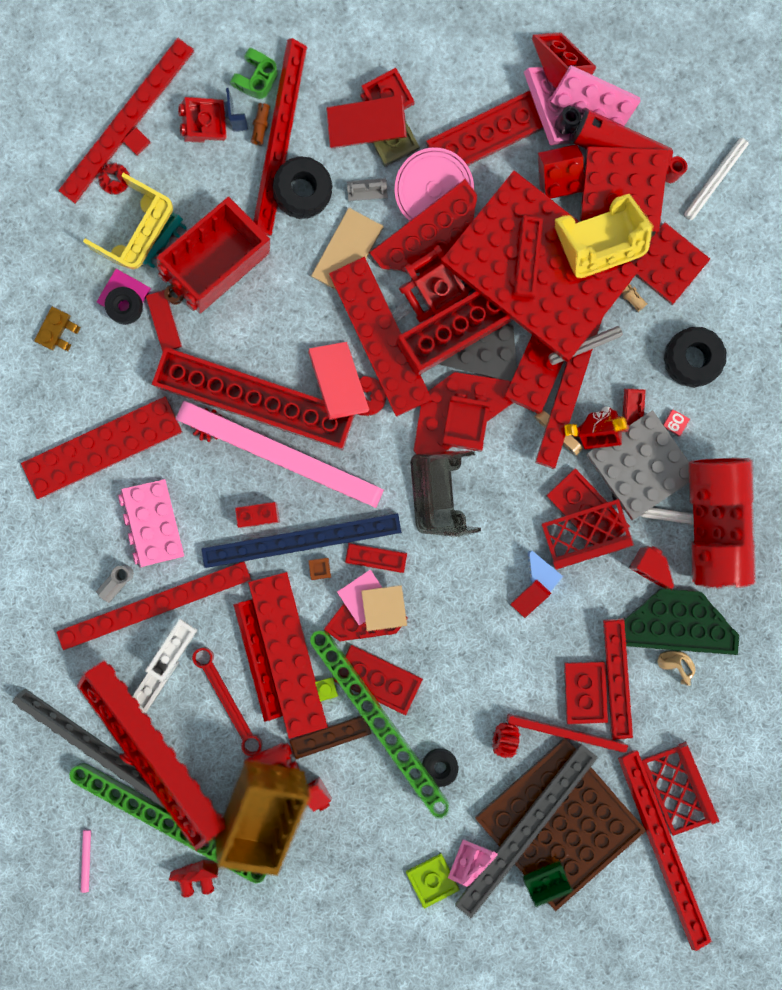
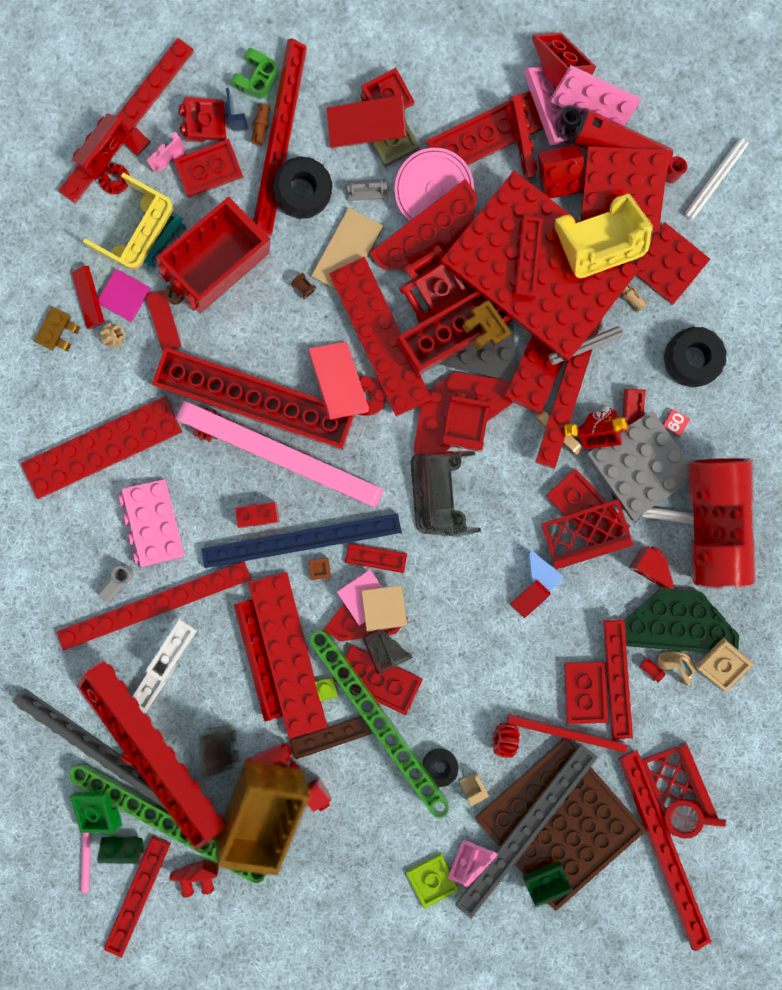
(88, 297): none -> red tile
(95, 813): none -> green plate
(101, 145): none -> red slope
(112, 335): none -> tan gear
(120, 850): none -> dark green bracket
(123, 294): black tyre -> none
(137, 896): none -> red tile
(165, 154): none -> bright pink wing
(208, 168): none -> red plate
(217, 750): none -> clear smoke slope
(227, 701): red piece -> none
(303, 286): none -> reddish brown bush
(384, 651): none -> clear smoke wing
(474, 788): none -> tan panel
(490, 323): none -> pearl gold plate
(521, 129): none -> red plate
(651, 669): none -> red pin
(686, 819): none -> piece
(724, 665): none -> tan tile

